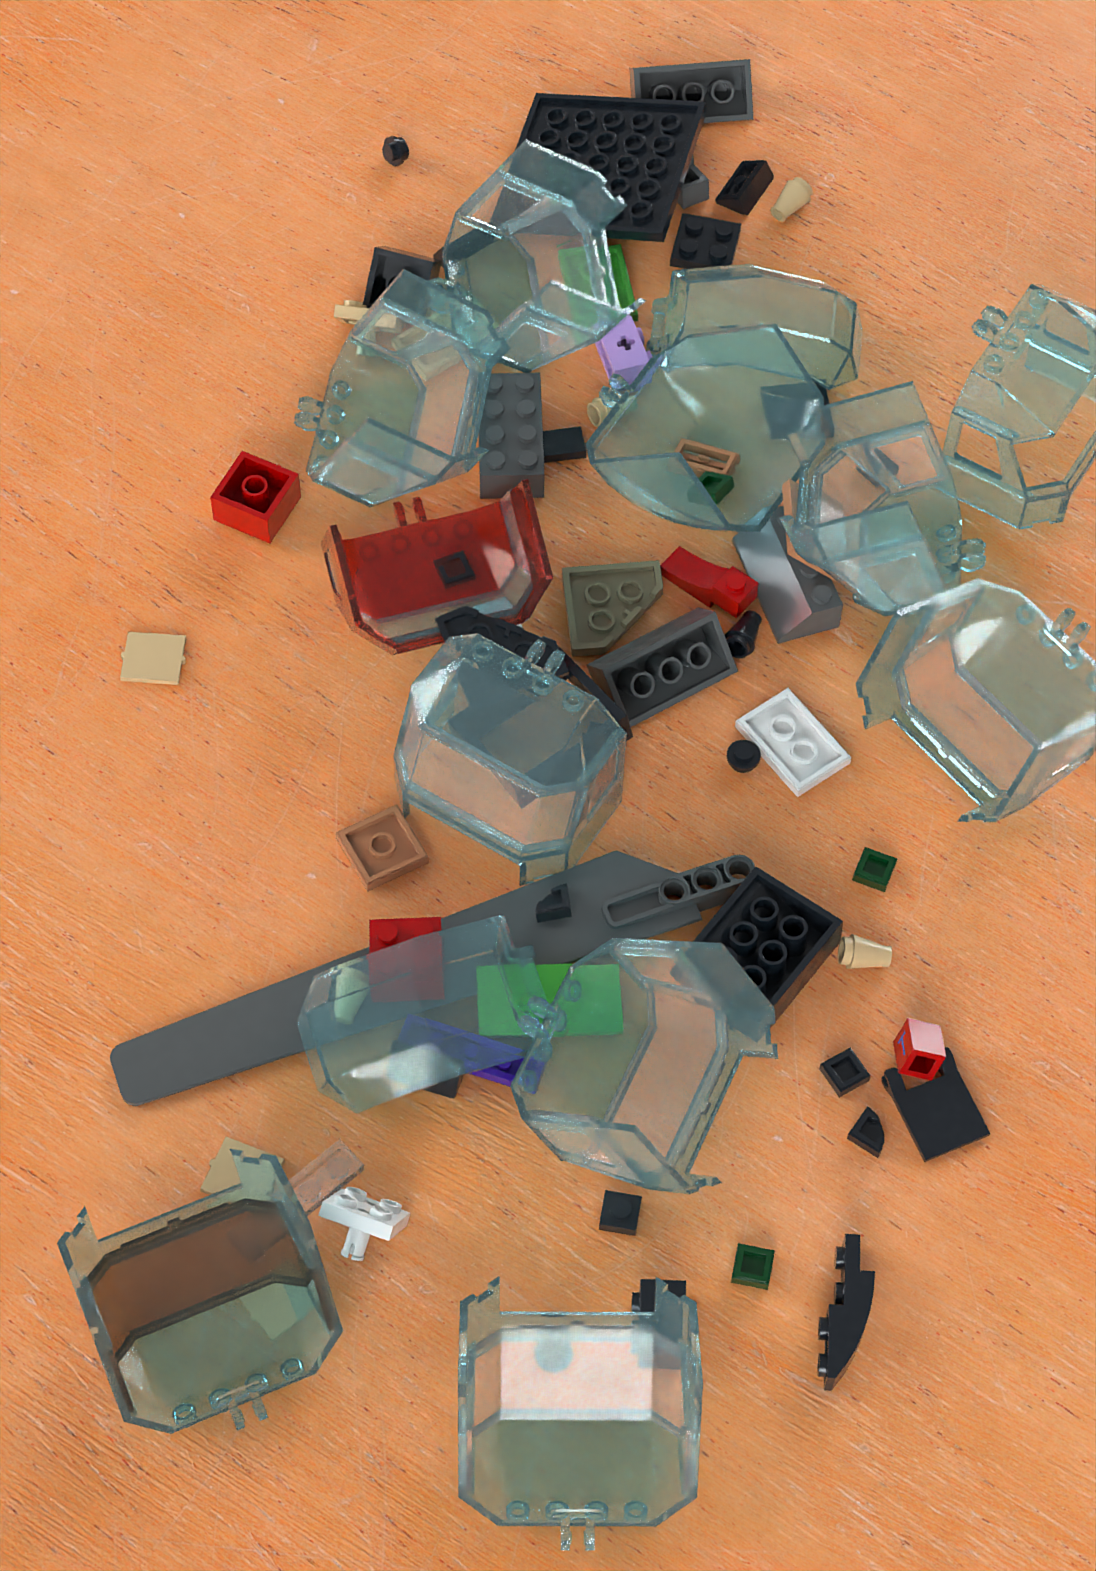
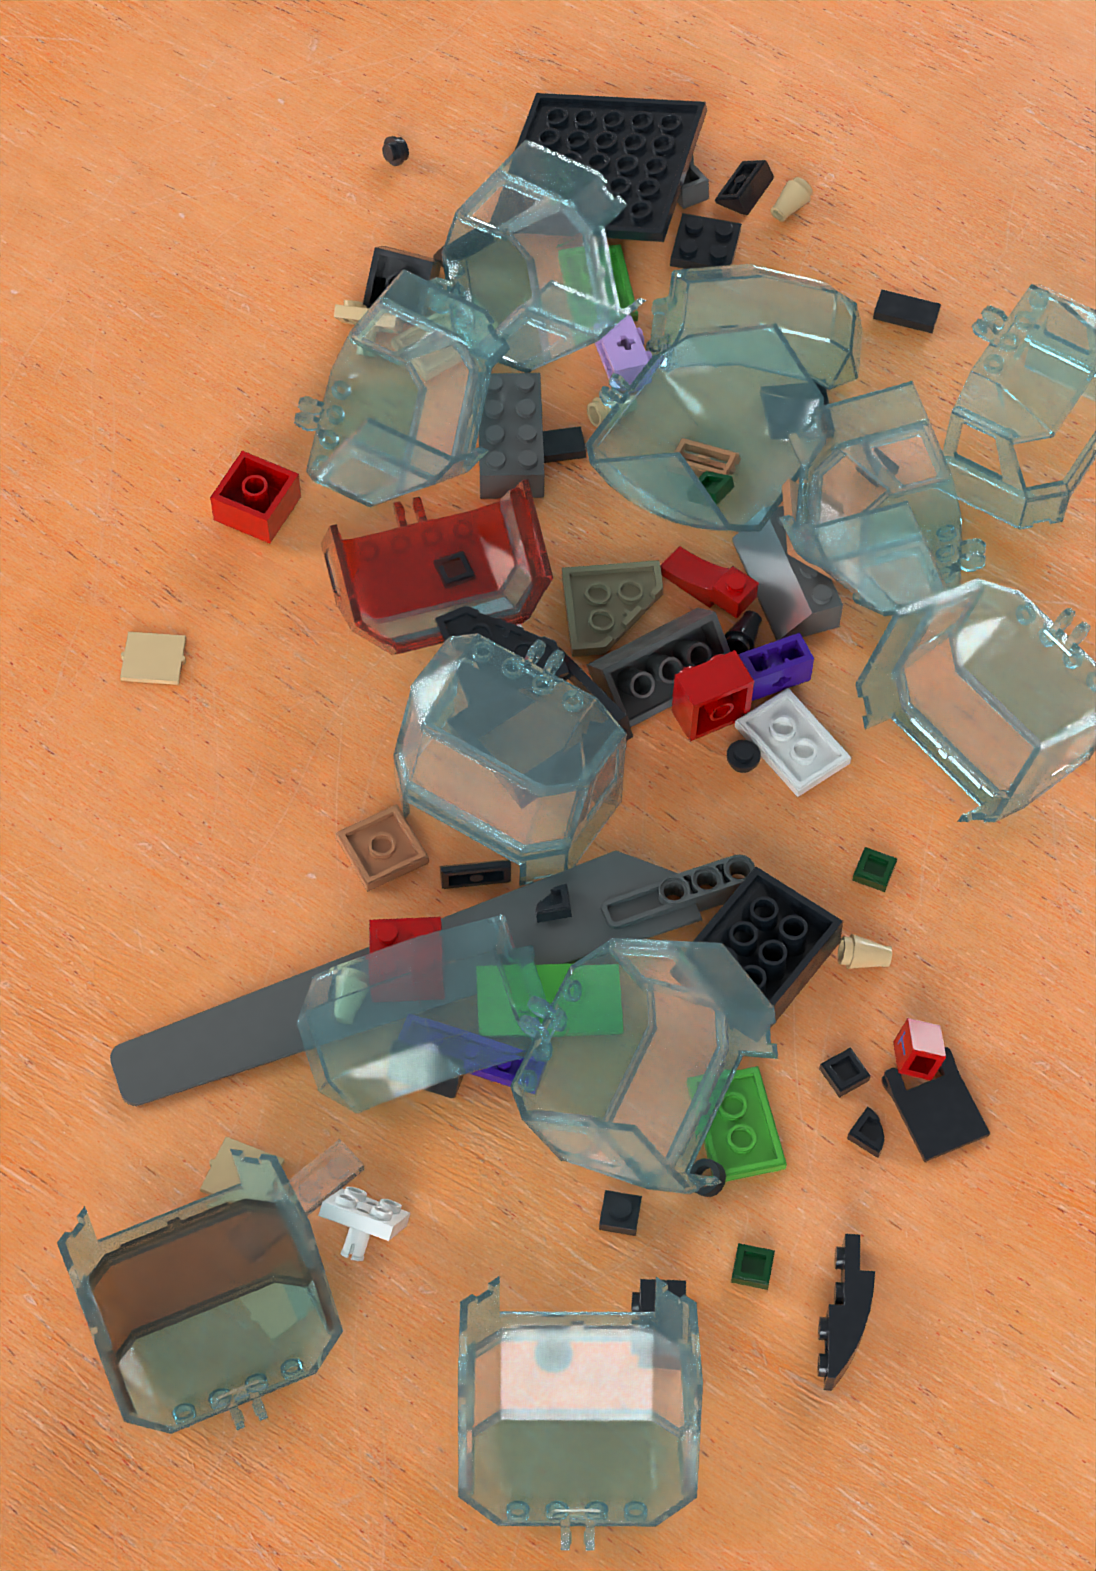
(475, 873): none -> black slope
(711, 695): none -> red brick
(718, 1171): none -> black piece
(720, 84): dark grey slope -> none
(744, 1130): none -> bright green tile
(778, 665): none -> dark purple brick
(906, 311): none -> black tile

